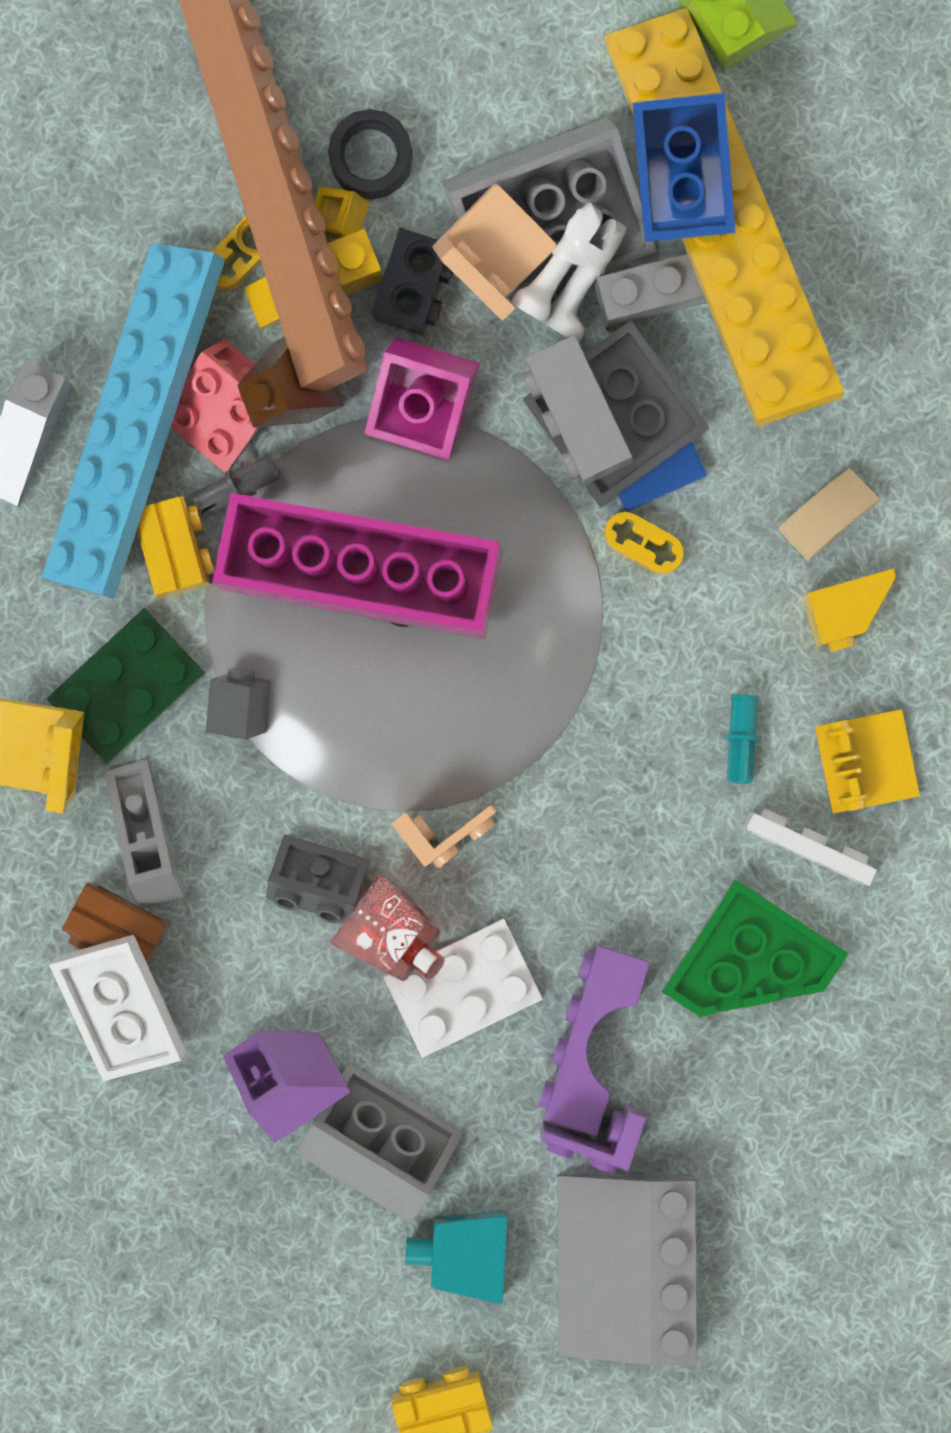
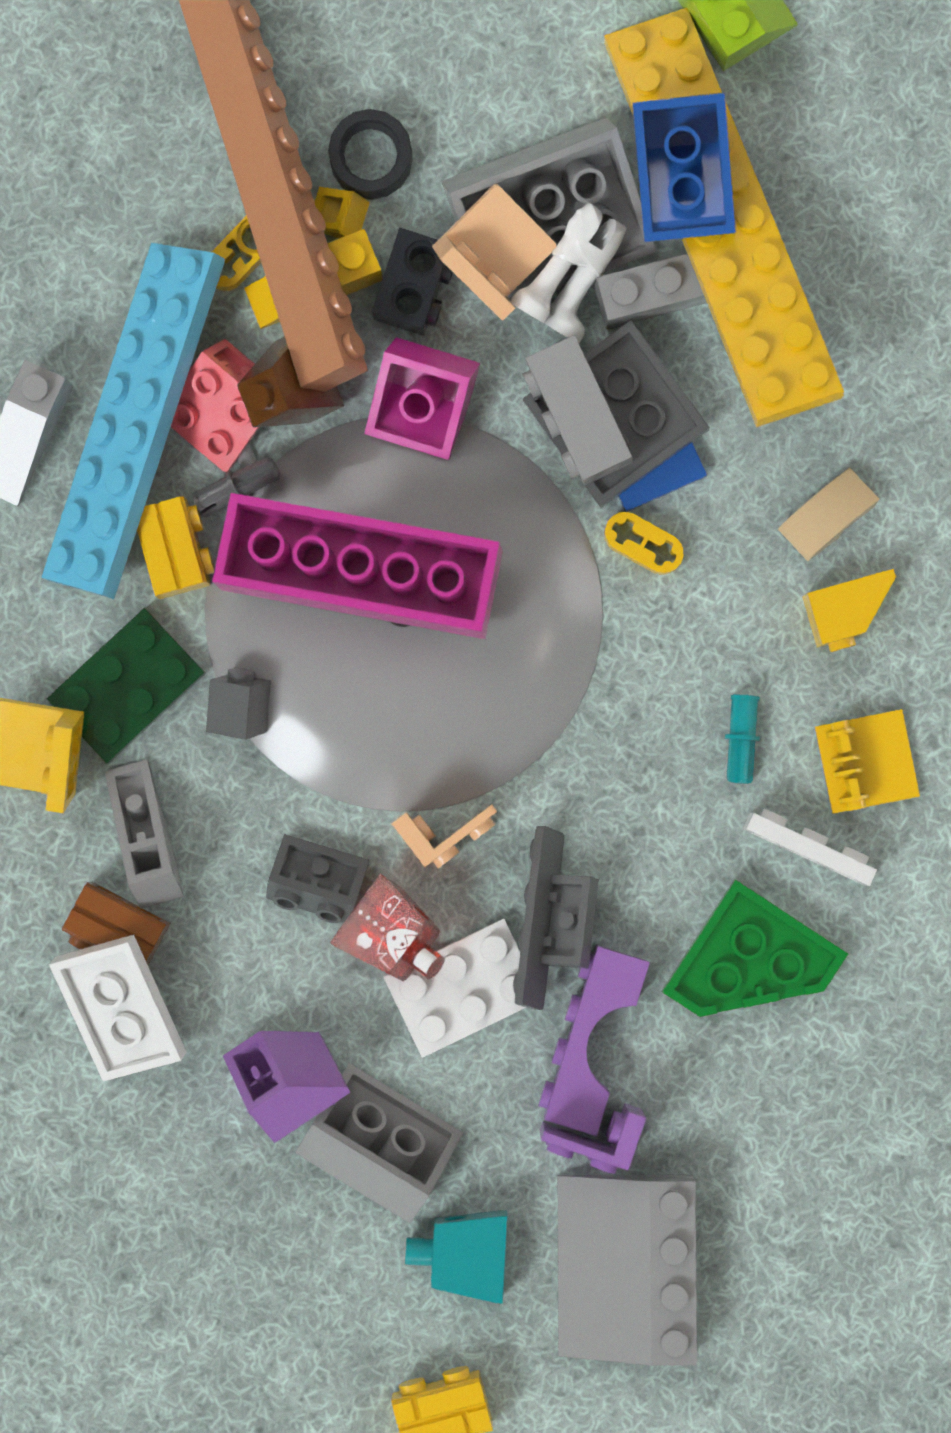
(555, 921): none -> dark grey bracket

